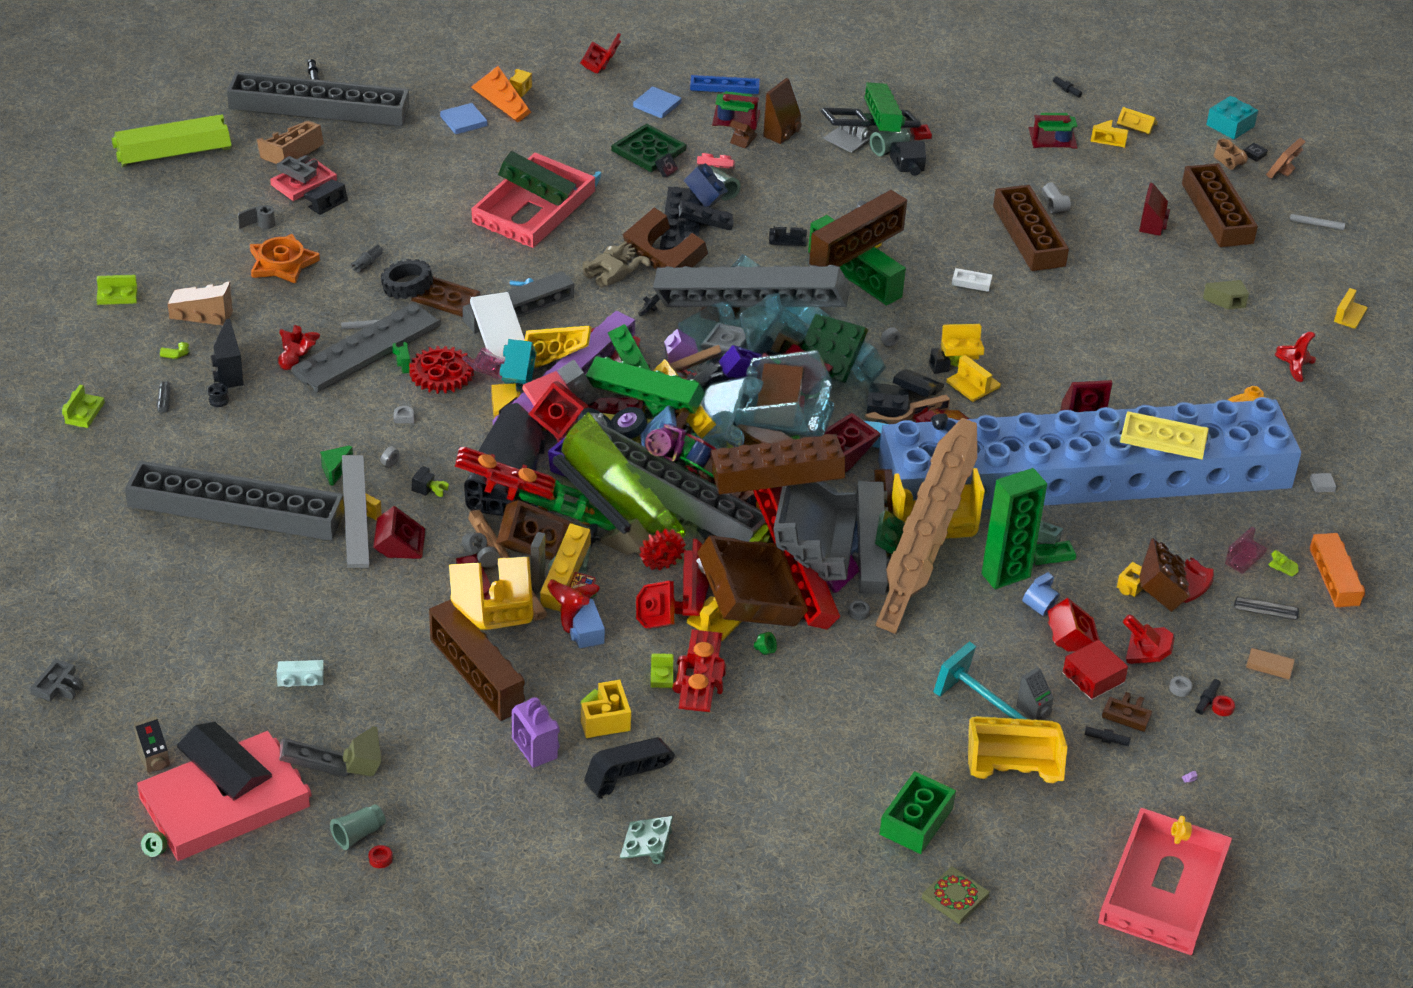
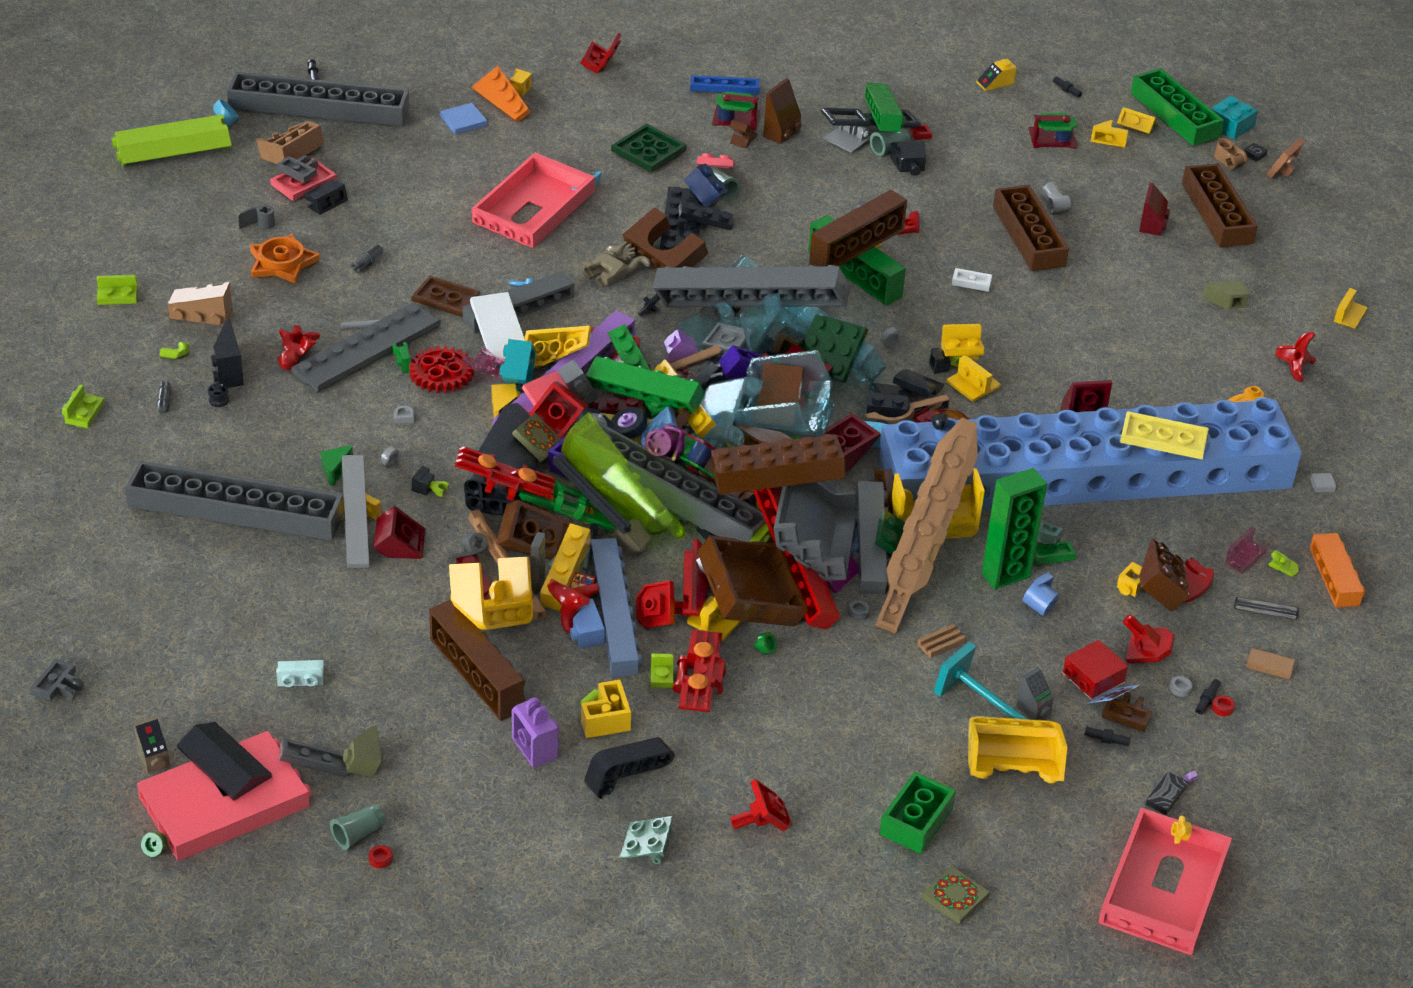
(228, 112): none -> medium azure piece
(410, 288): black tyre -> none
(488, 557): dark grey tile -> none
(536, 179): dark green brick -> none
(536, 436): none -> olive tile
(614, 607): none -> sand blue brick
(657, 102): medium blue tile -> none
(662, 549): red gear -> none
(666, 165): black tile -> none
(765, 810): none -> red piece
(796, 237): black hinge -> none
(912, 223): none -> red tile
(939, 638): none -> medium nougat tile
(998, 75): none -> yellow slope
(1071, 626): red slope -> none
(1113, 694): none -> sticker
(1166, 793): none -> black tile
(1177, 106): none -> green brick
(1316, 221): light grey bar -> none

